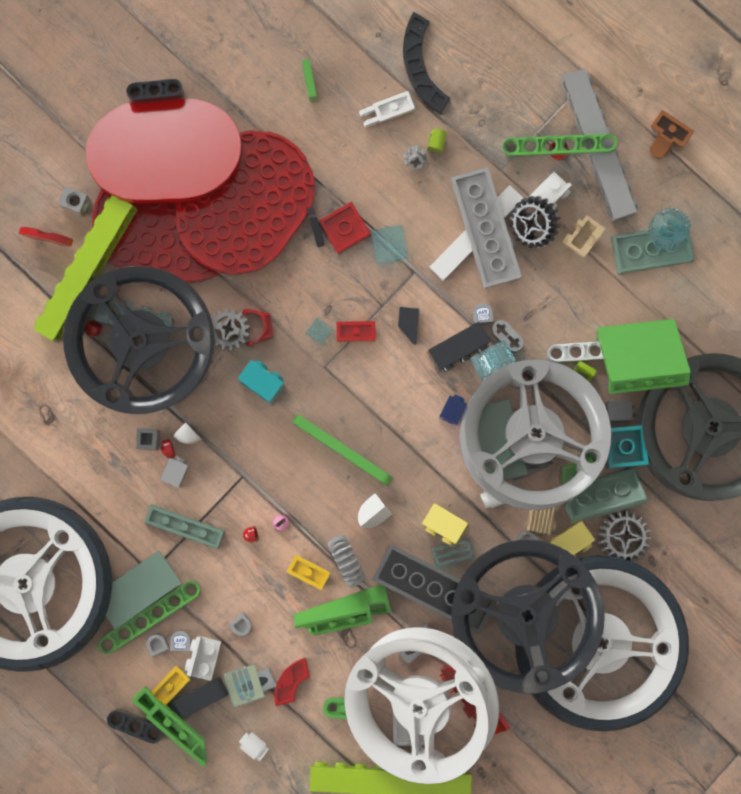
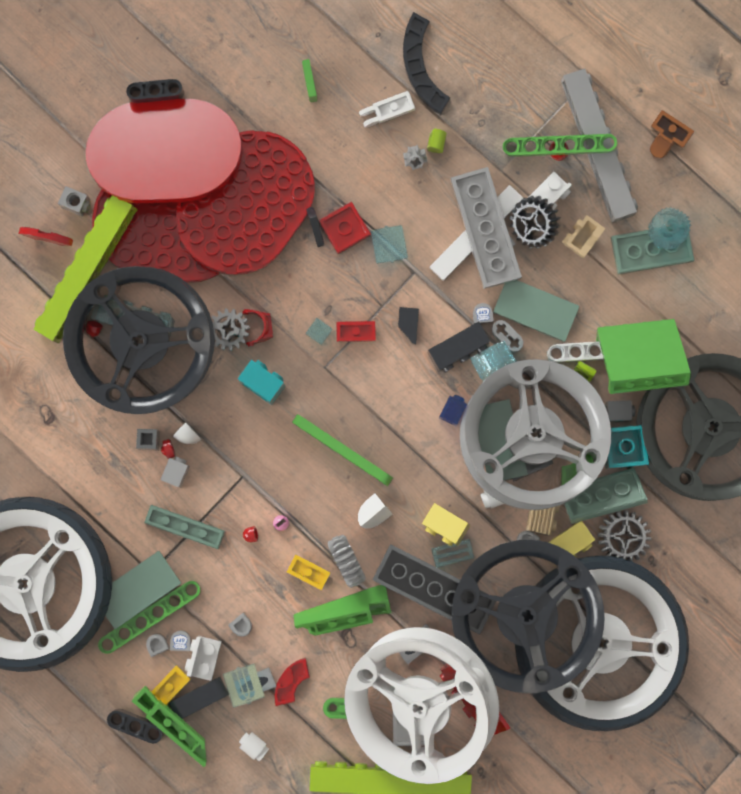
(536, 309): none -> sand green tile

